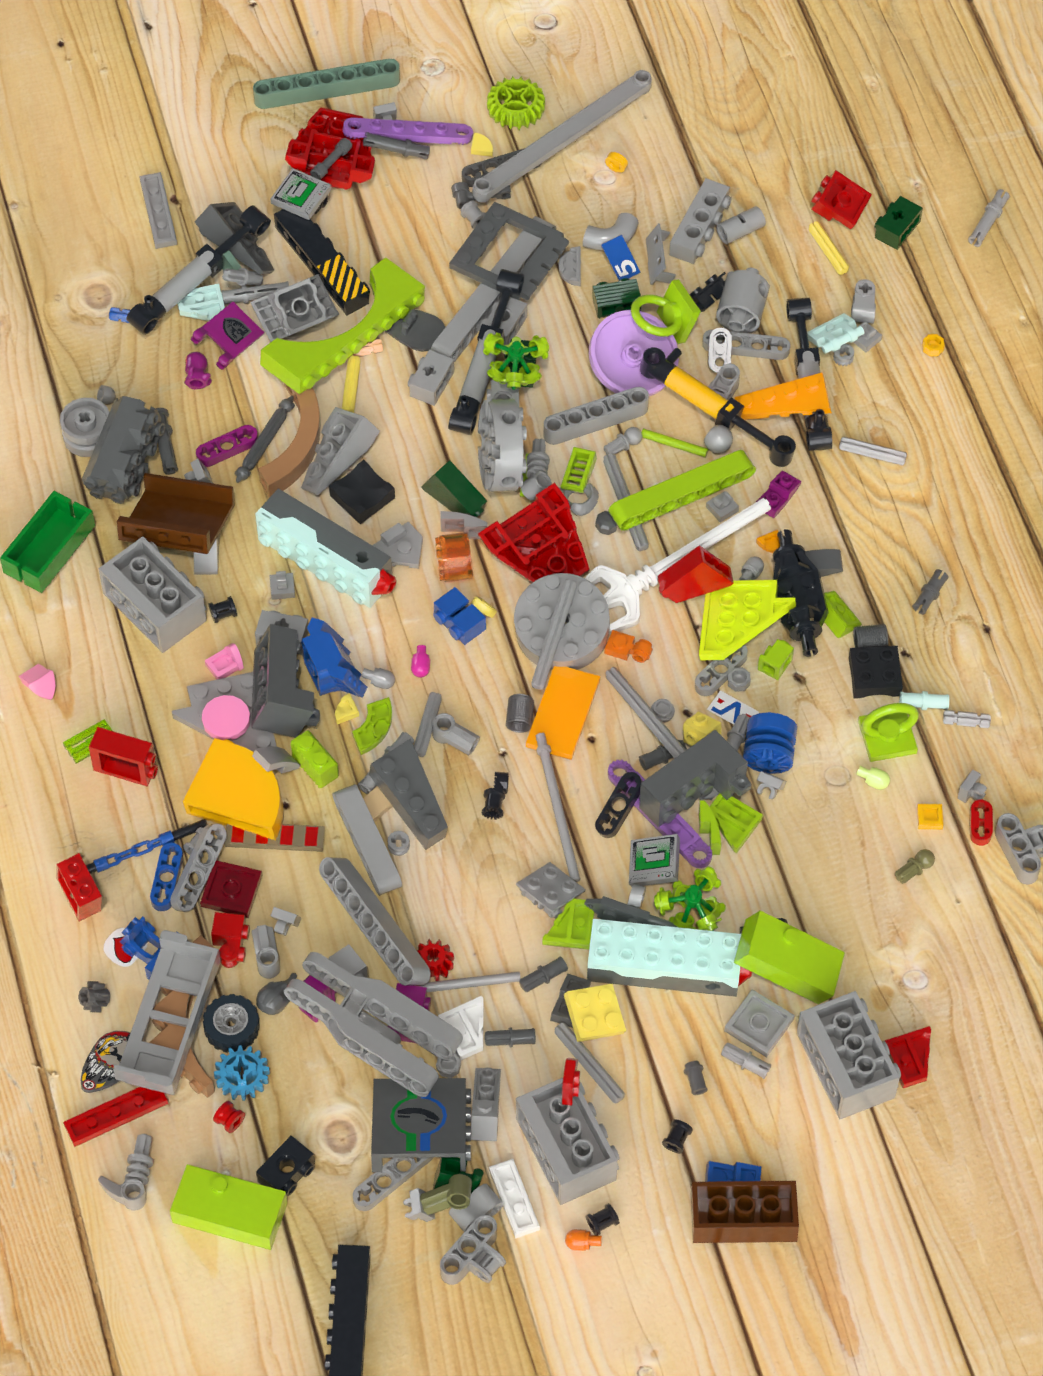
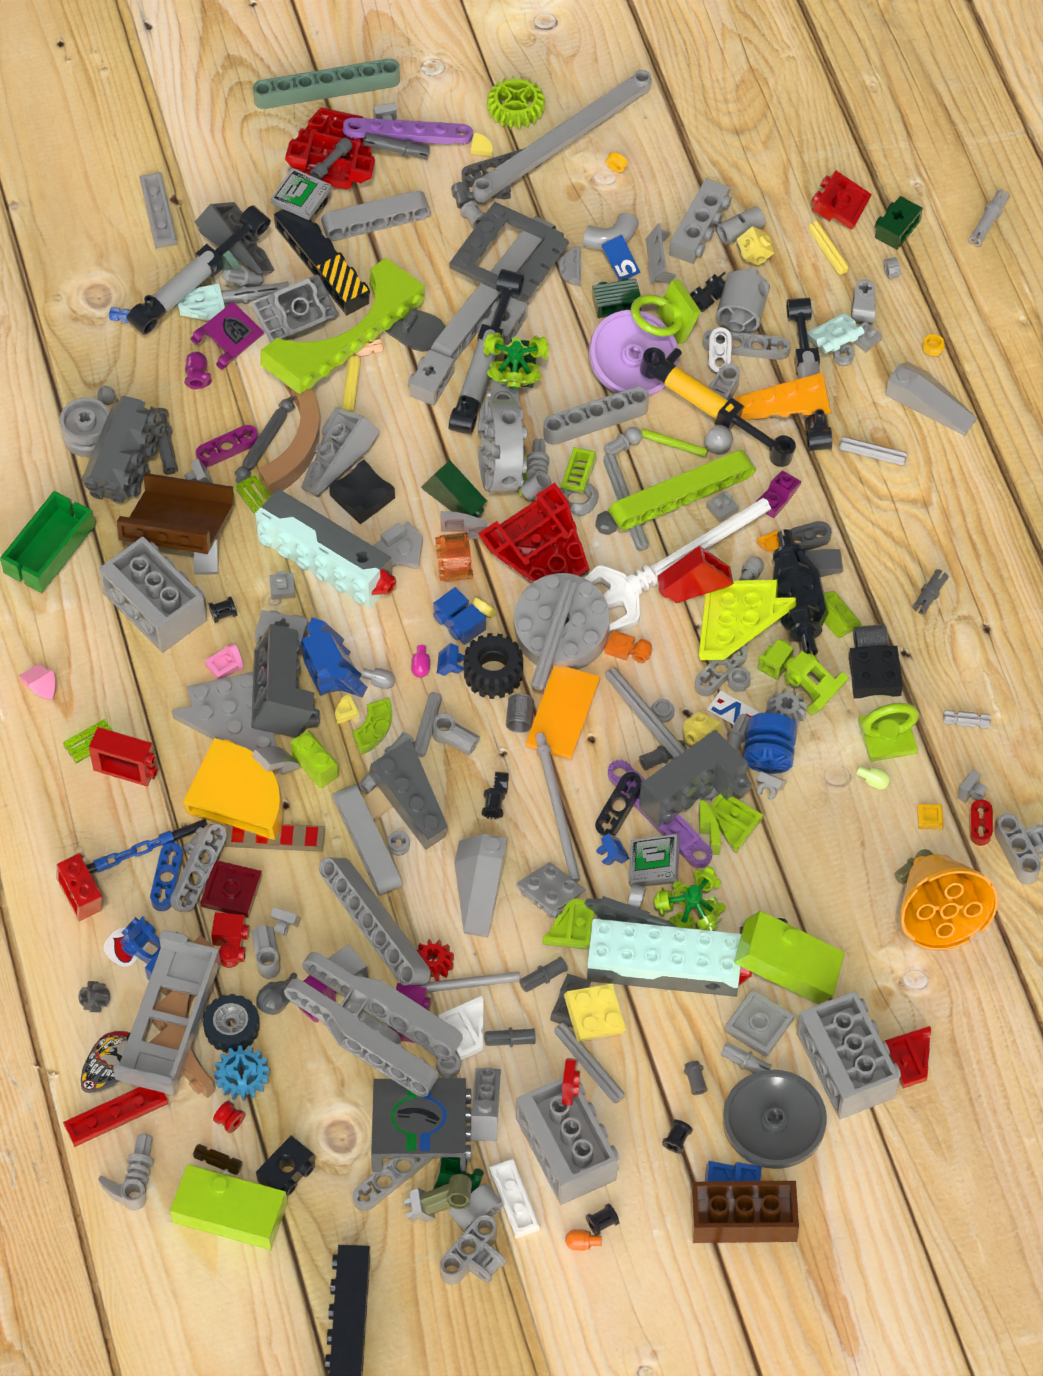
(217, 1159): none -> dark brown axle
(226, 717): bright pink tile -> none
(239, 488): none -> clear neon green tile
(375, 215): none -> light grey beam
(448, 660): none -> blue tile
(479, 874): none -> light grey wedge
(493, 649): none -> black tyre
(615, 850): none -> blue tile
(755, 246): none -> light yellow brick
(774, 1119): none -> dark grey dish
(788, 705): none -> light grey gear
(807, 534): none -> dark grey plate
(820, 694): none -> lime tile
(892, 267): none -> light grey axle
(924, 394): none -> light grey wedge
(925, 700): light aqua pin -> none
(946, 903): none -> light orange cone

